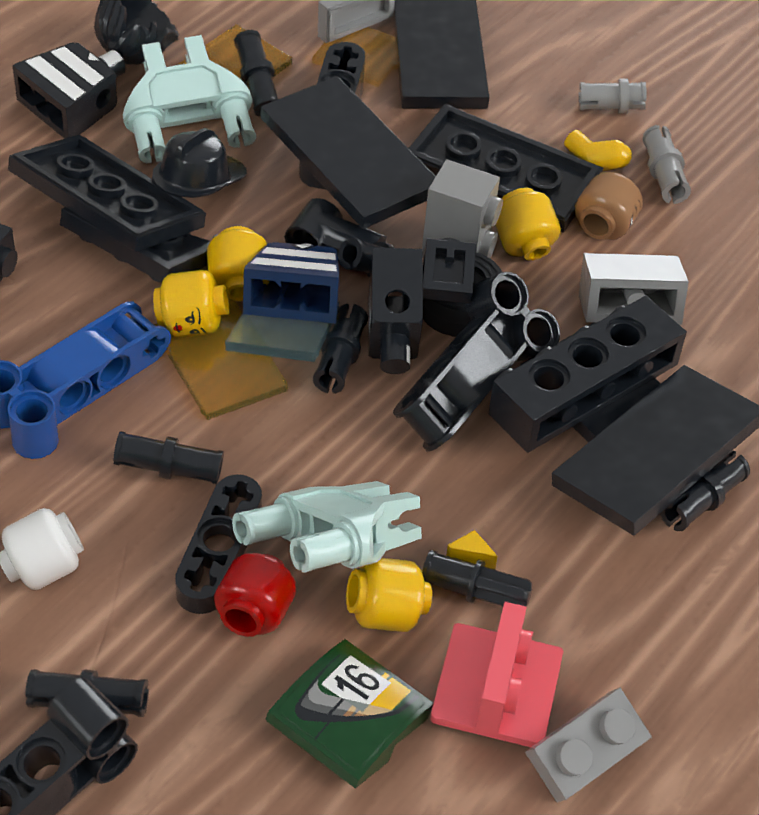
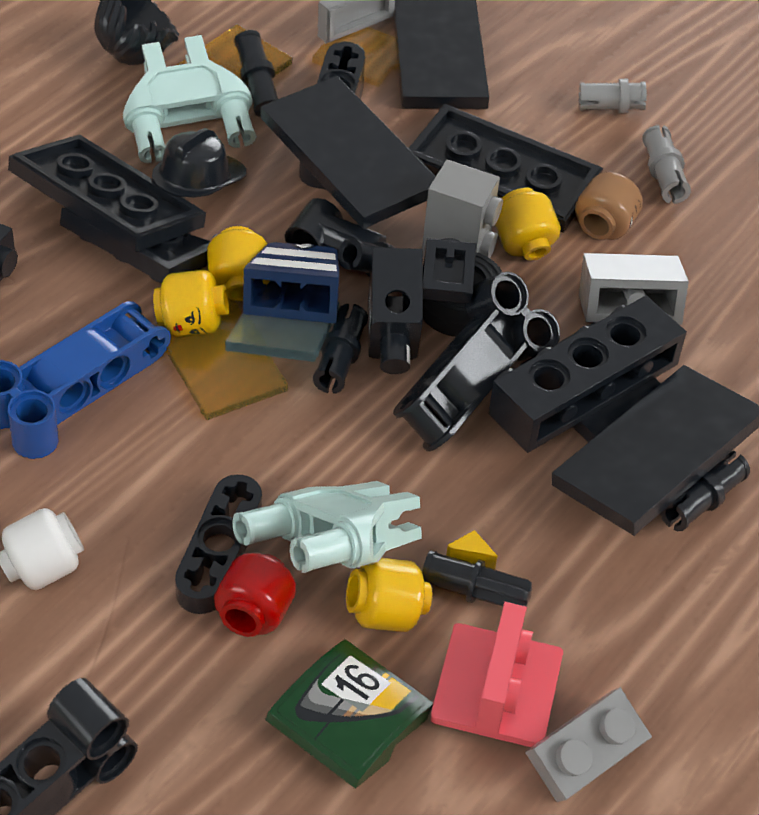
(69, 86): black torso -> none
(126, 695): black pin -> none
(168, 457): black pin -> none
(606, 154): yellow arm -> none

